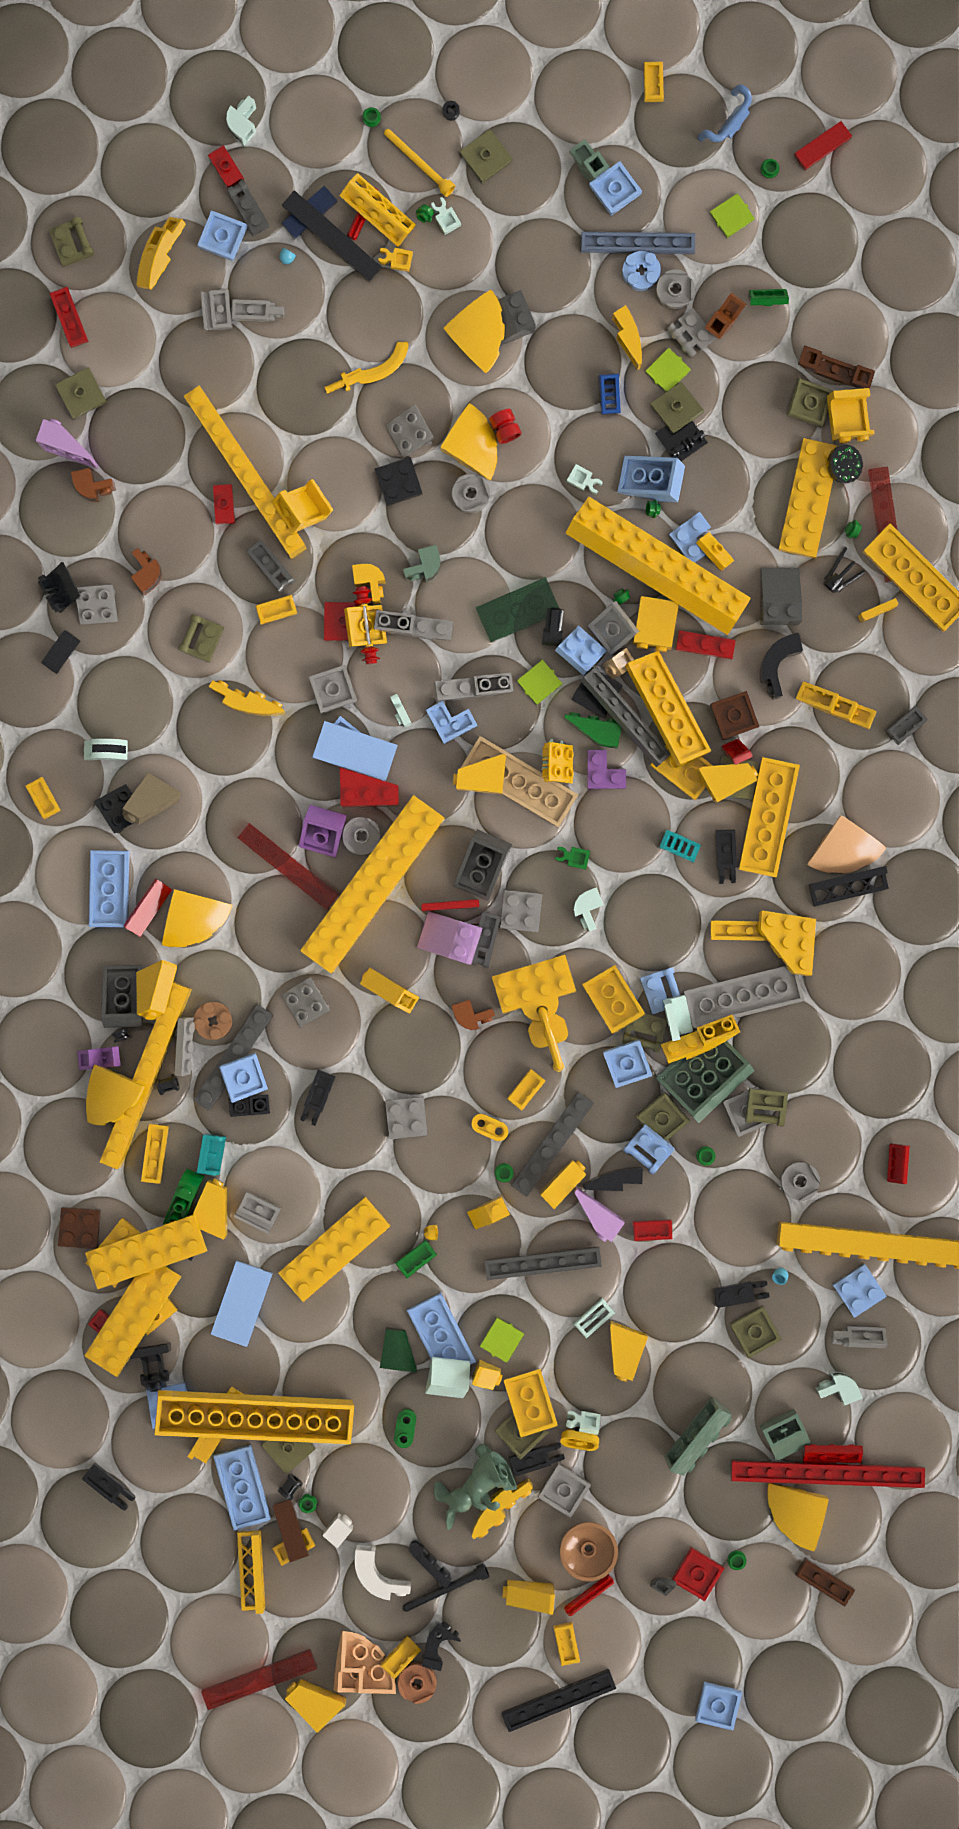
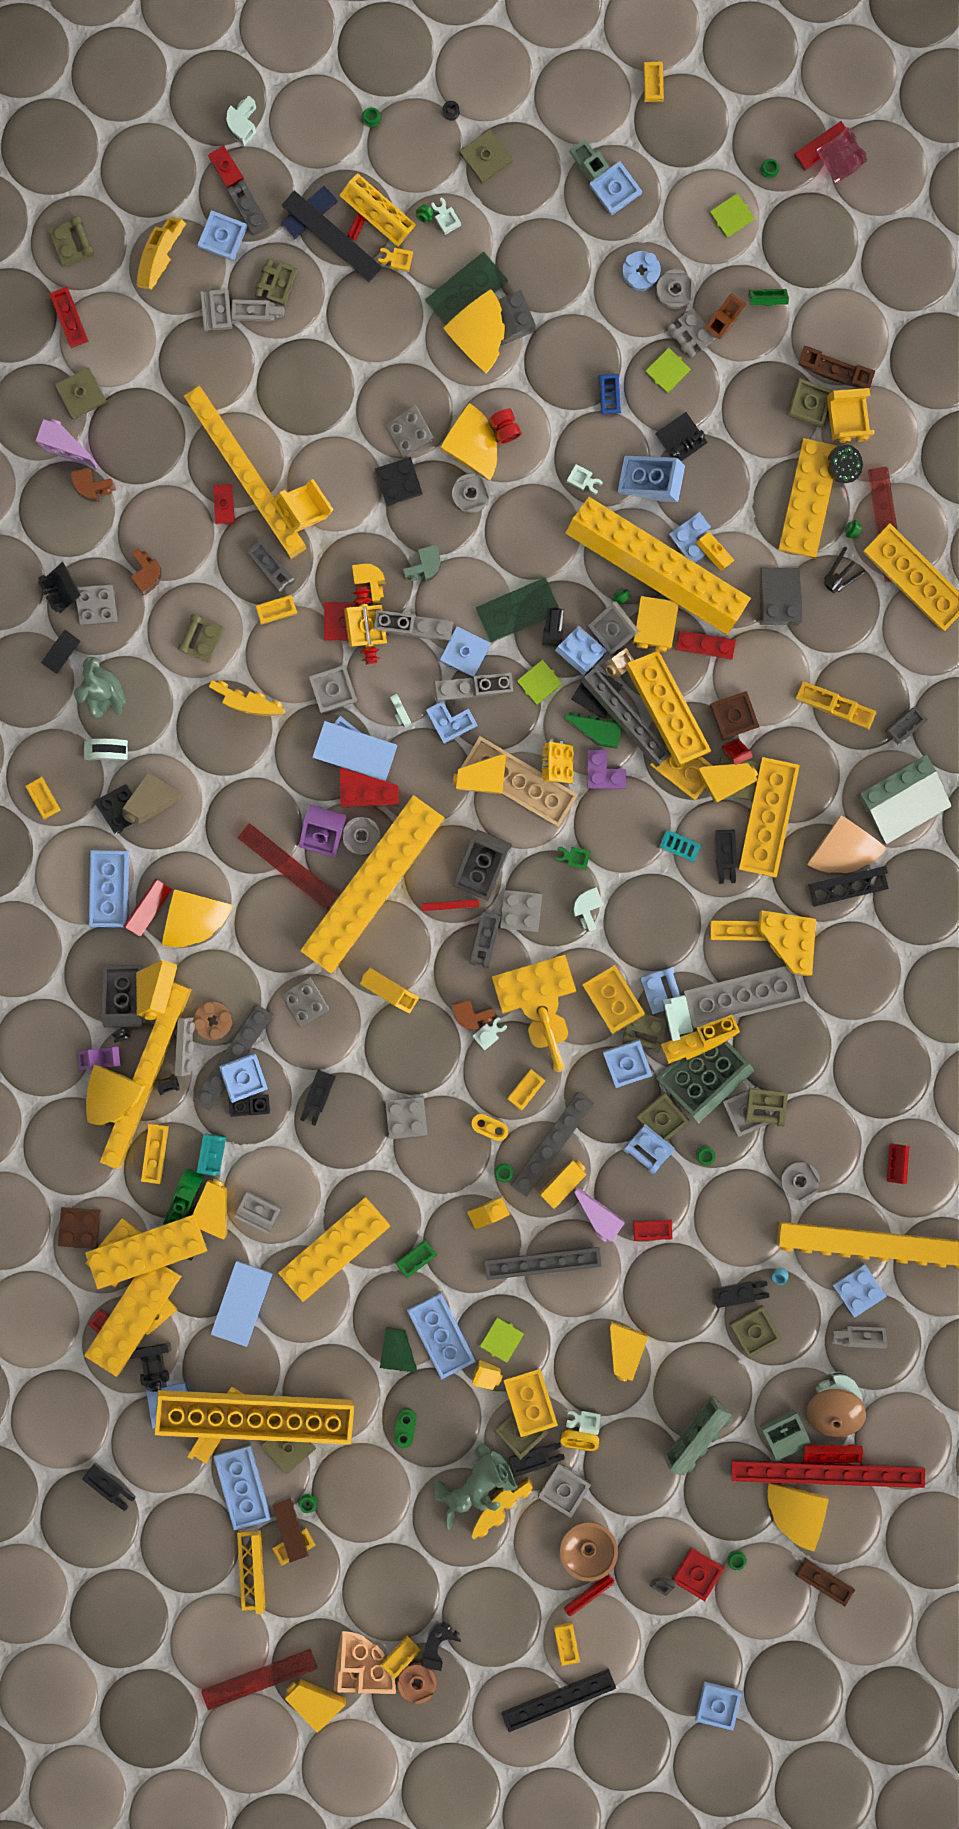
(99, 689): none -> sand green animal
(281, 285): none -> olive plate
(286, 256): medium azure hinge -> none
(290, 1486): black bush -> none
(338, 1530): white brick -> none
(372, 1579): white arch -> none
(373, 374): yellow sword -> none
(428, 1561): black hinge -> none
(431, 1232): yellow hinge -> none
(446, 186): yellow piece -> none
(448, 1377): light aqua slope -> none
(449, 938): lavender slope -> none
(465, 651): none -> light blue plate
(466, 287): none -> clear green tile
(479, 1573): black piece -> none
(487, 1035): none -> light aqua plate
(530, 1595): yellow slope -> none
(605, 1307): light aqua tile -> none
(615, 1179): black slope -> none
(628, 335): yellow slope -> none
(637, 241): sand blue tile -> none
(653, 508): green plate -> none
(677, 407): olive plate -> none
(734, 121): medium blue piece -> none
(783, 648): black arch -> none
(836, 1413): none -> medium nougat dish
(842, 155): none -> clear pink slope
(878, 610): yellow tile -> none
(905, 799): none -> slope

